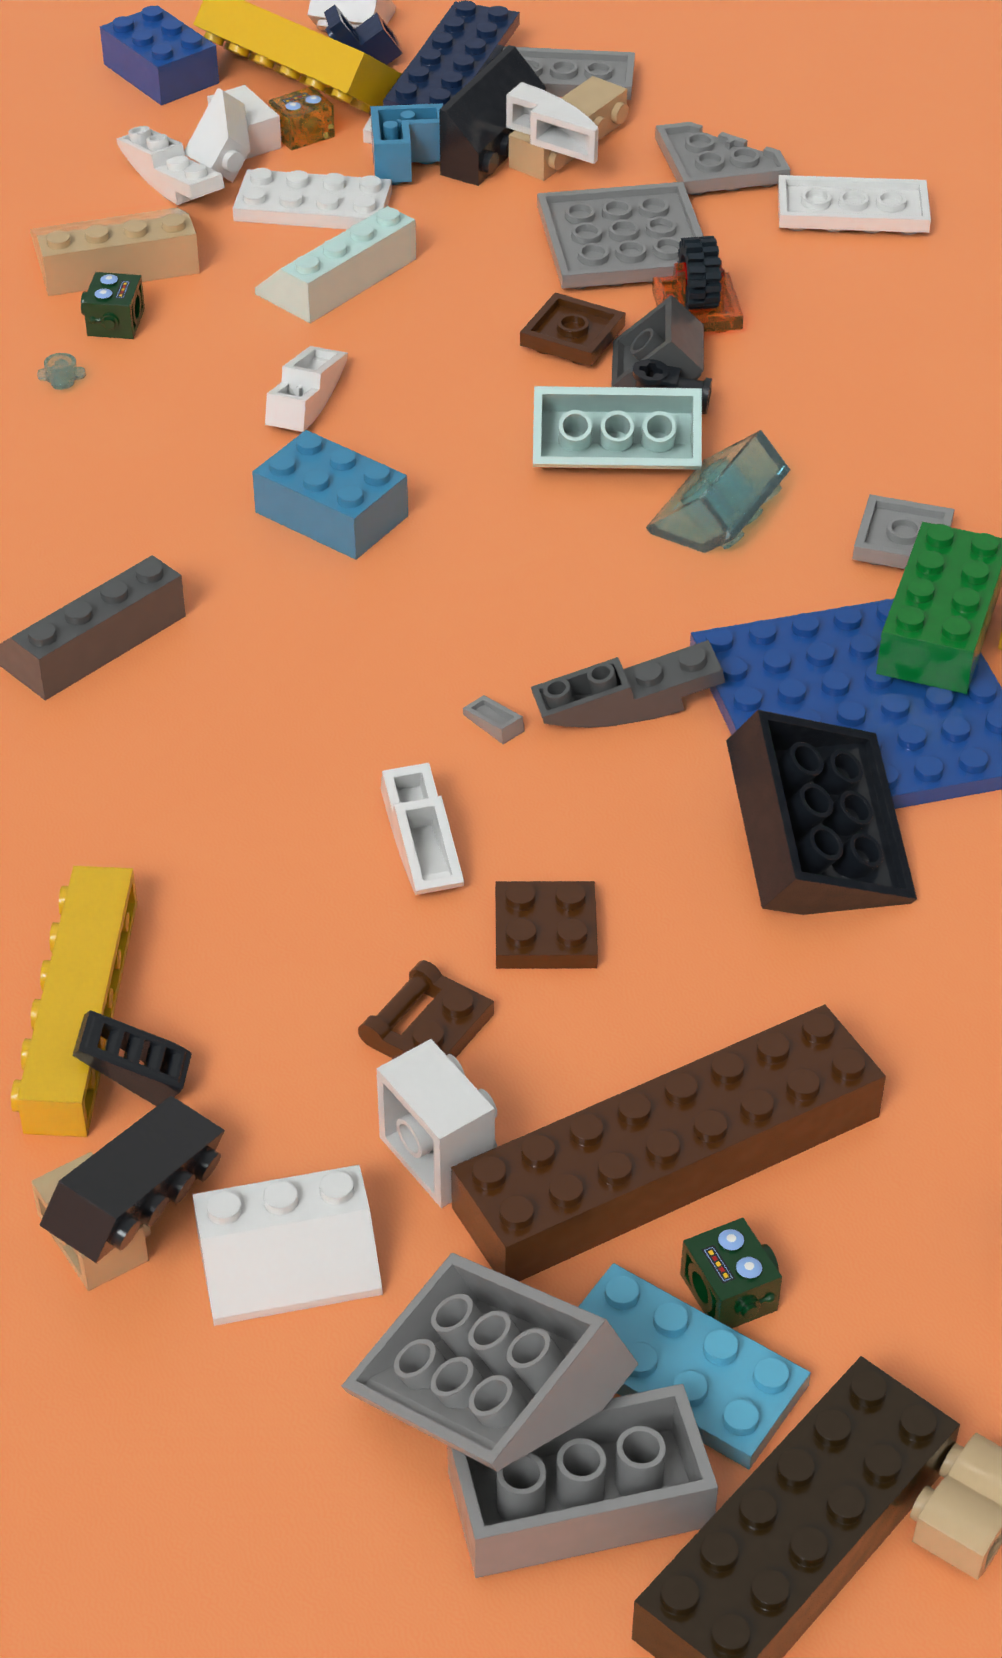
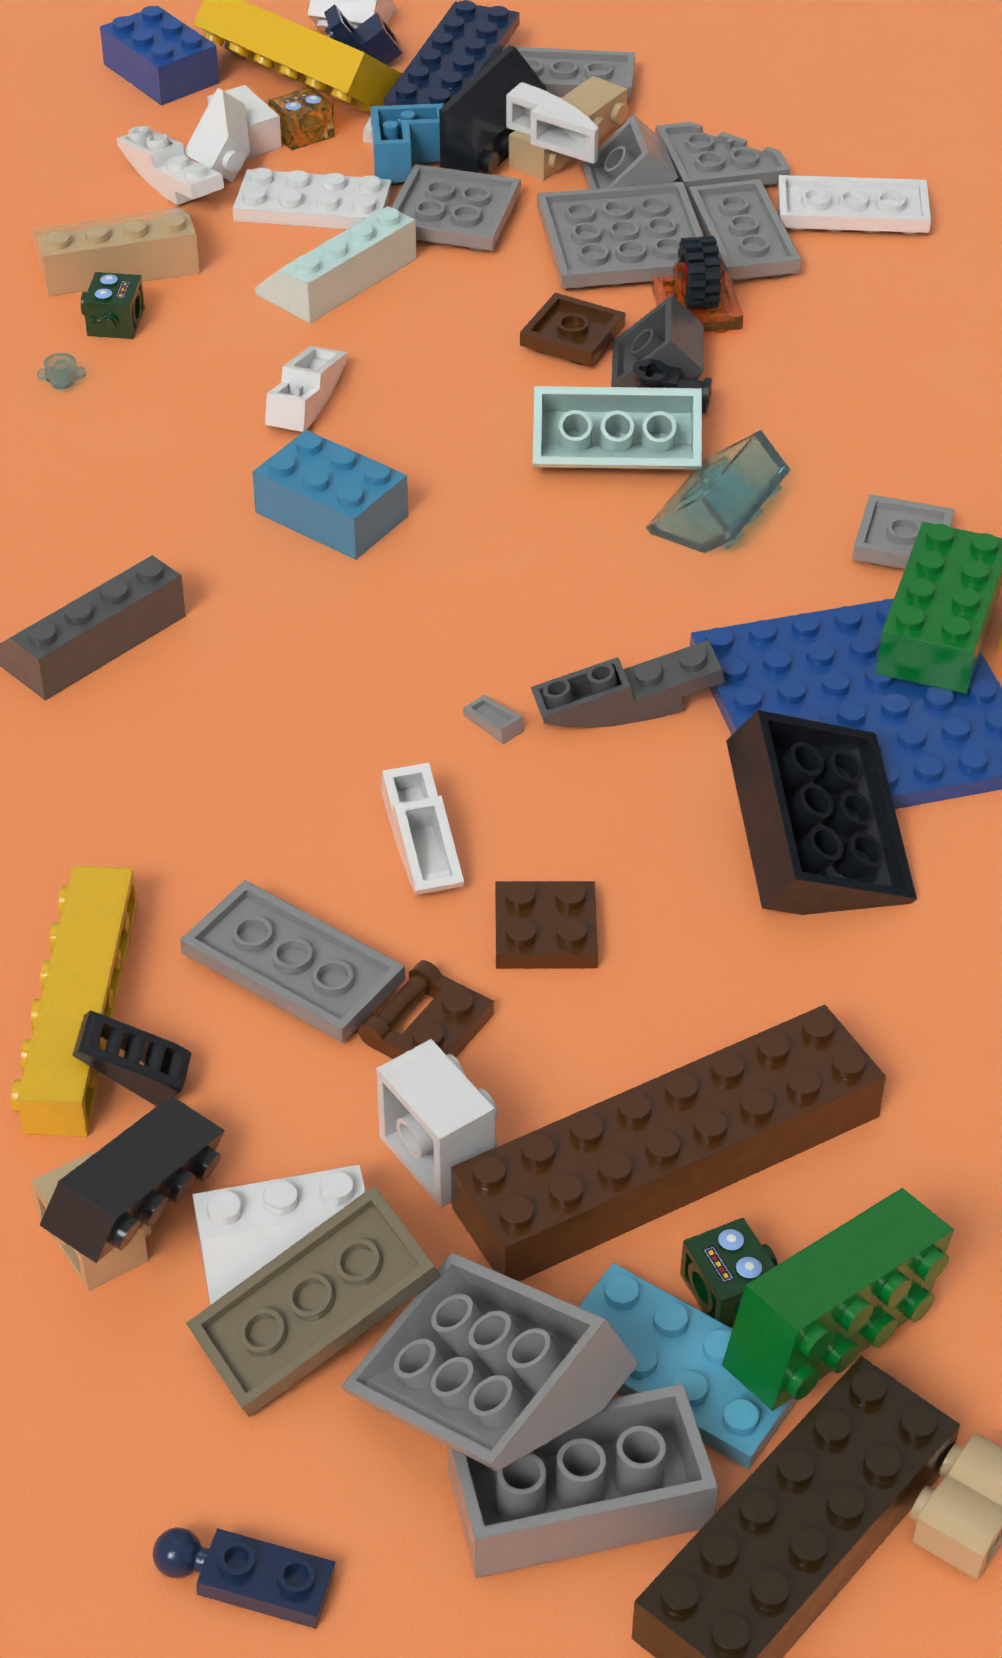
(249, 1573): none -> dark blue plate
(293, 960): none -> light grey plate
(312, 1300): none -> dark tan plate
(457, 205): none -> light grey plate
(631, 158): none -> light grey slope
(746, 229): none -> light grey plate
(837, 1299): none -> green brick

